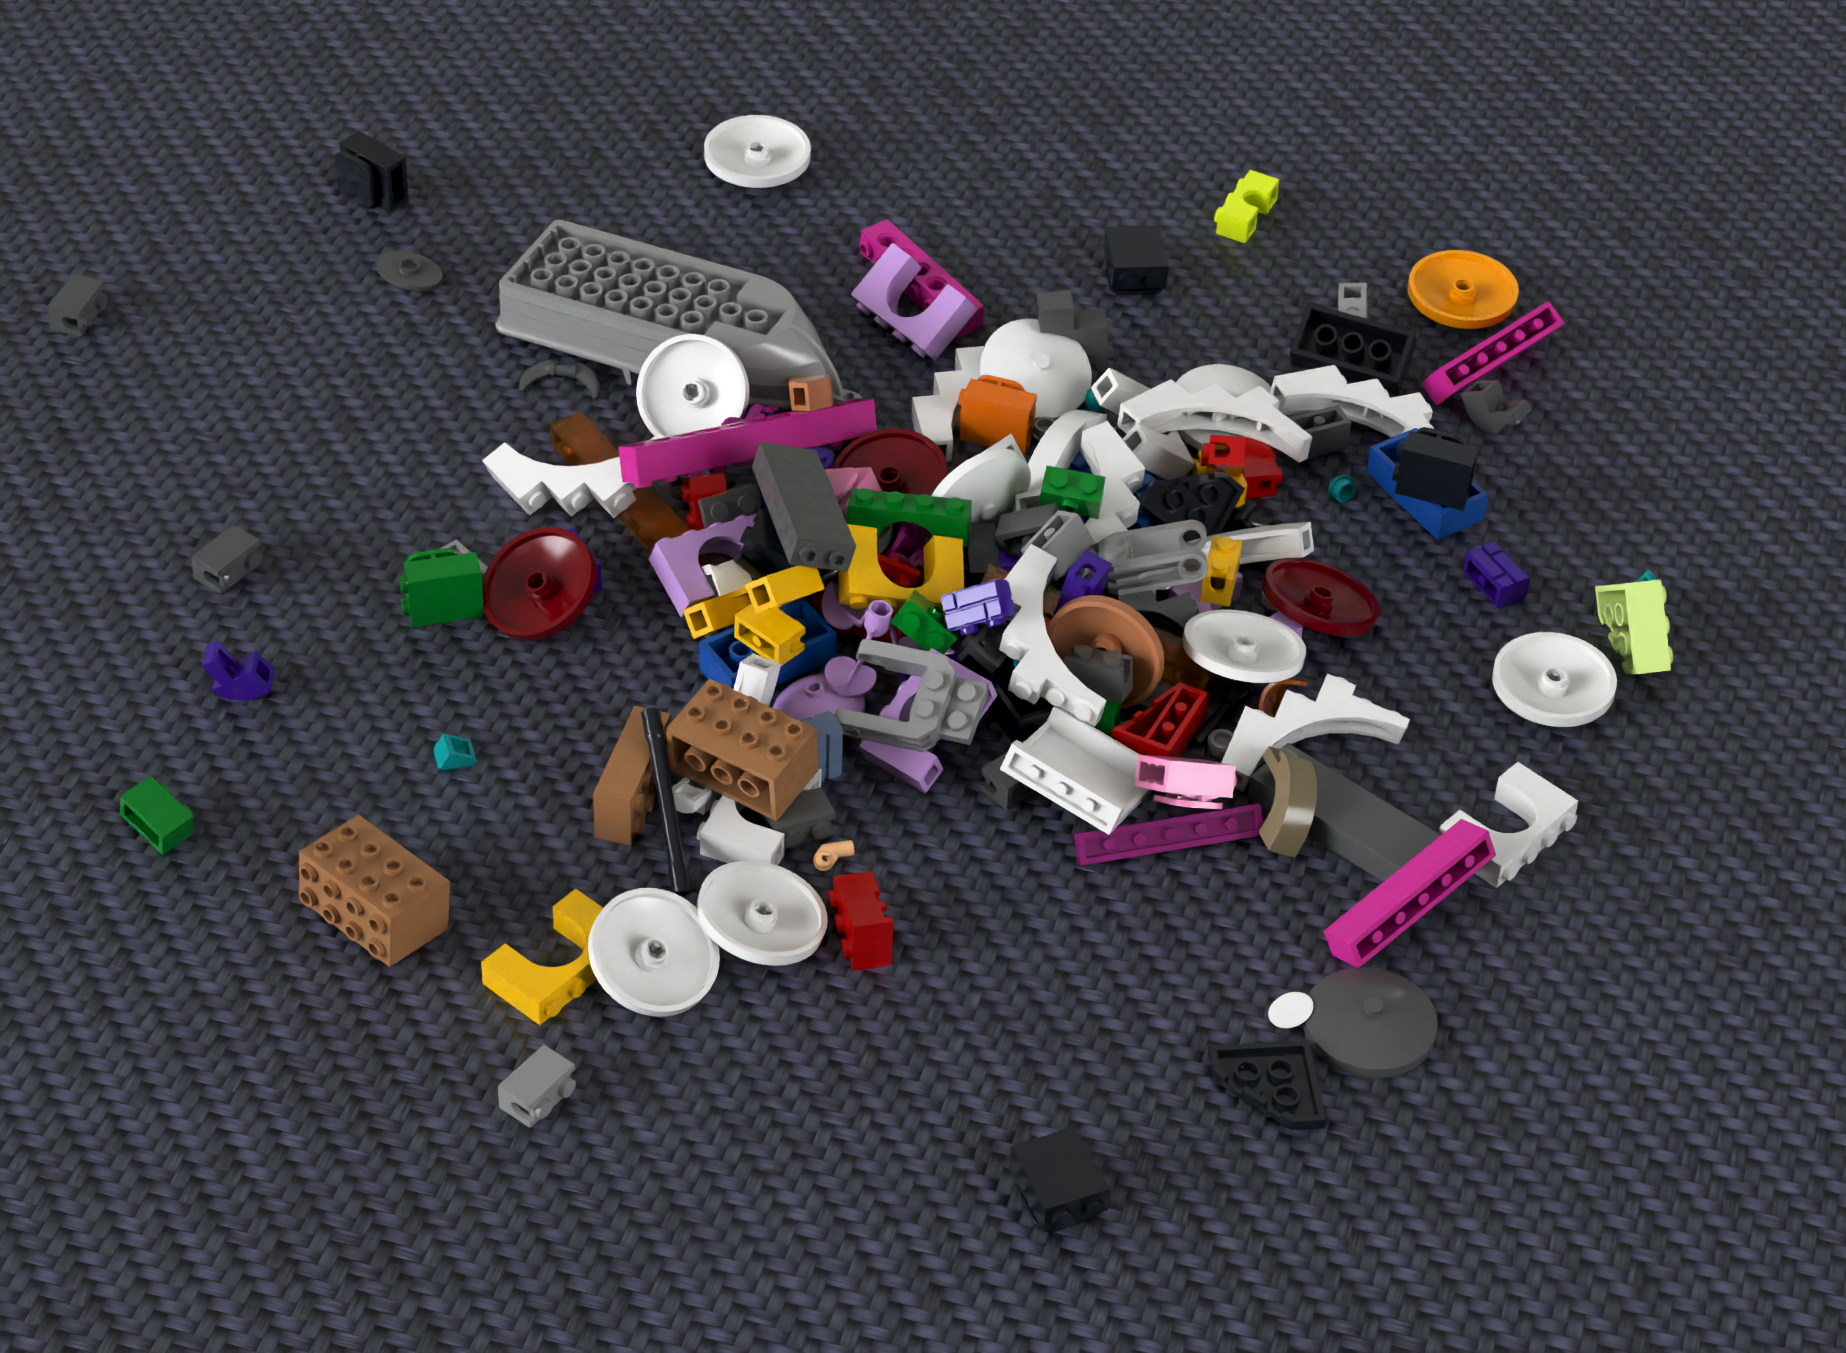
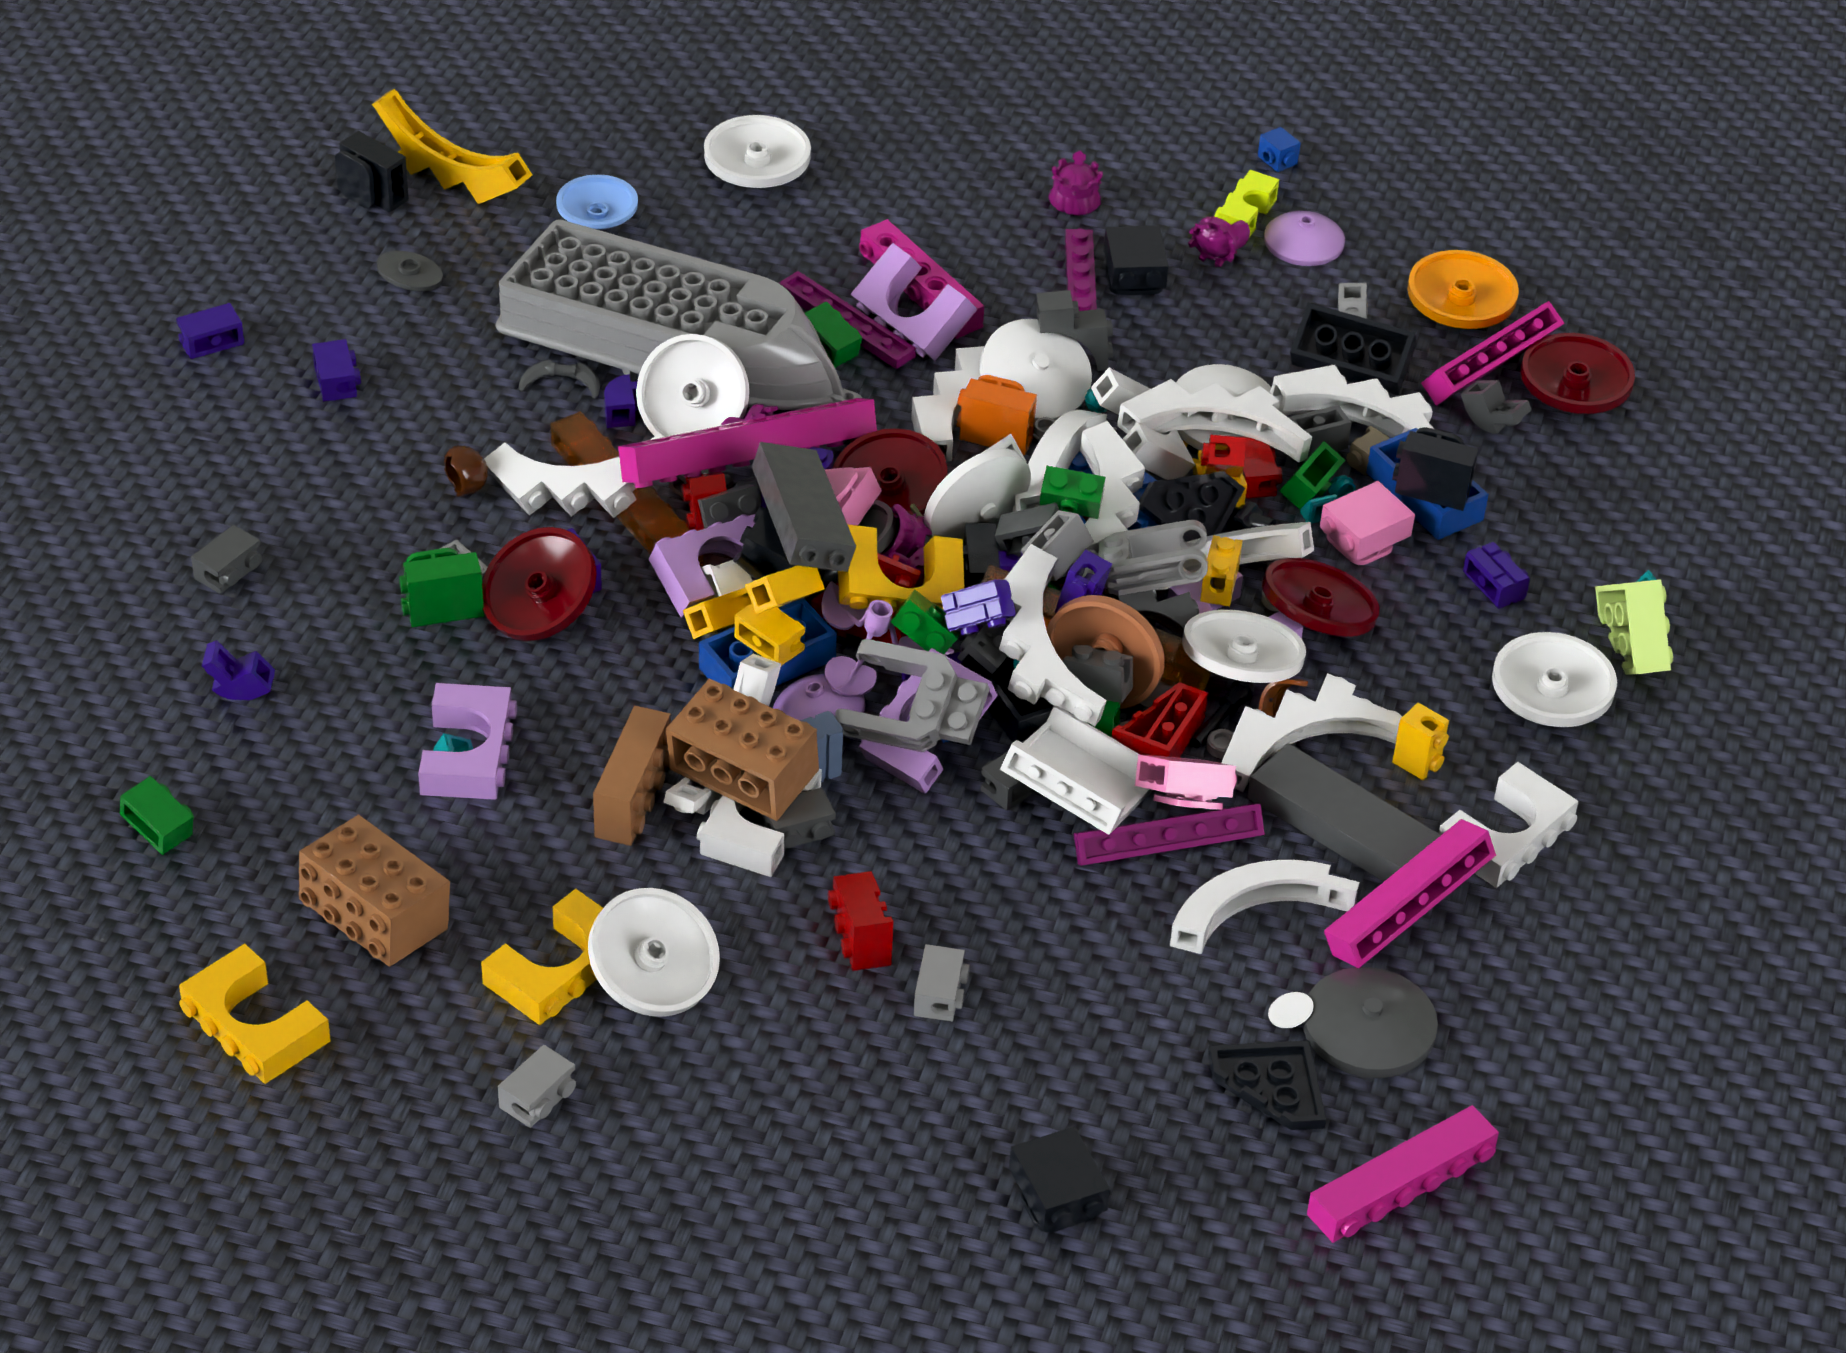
(77, 305): dark grey brick -> none
(210, 331): none -> dark purple brick
(262, 1048): none -> yellow arch
(336, 370): none -> dark purple brick
(451, 164): none -> yellow arch
(465, 470): none -> reddish brown hair
(479, 770): none -> lavender arch
(597, 201): none -> light blue dish
(620, 402): none -> dark purple brick
(677, 866): black piece -> none
(762, 913): white dish -> none
(810, 392): nougat brick -> none
(830, 852): light nougat arm -> none
(835, 333): none -> green brick
(874, 336): none -> magenta plate
(937, 514): green arch -> none
(939, 983): none -> light grey brick
(1076, 186): none -> magenta hair
(1081, 267): none -> magenta plate
(1218, 239): none -> magenta hair
(1253, 886): none -> white arch
(1279, 149): none -> blue brick
(1293, 801): dark tan arch -> none
(1304, 238): none -> lavender dish
(1312, 476): none -> green brick
(1313, 508): none -> teal slope
(1360, 449): none -> dark tan brick
(1366, 523): none -> bright pink brick
(1402, 1174): none -> dark pink brick
(1420, 741): none -> yellow brick
(1577, 373): none -> dark red dish

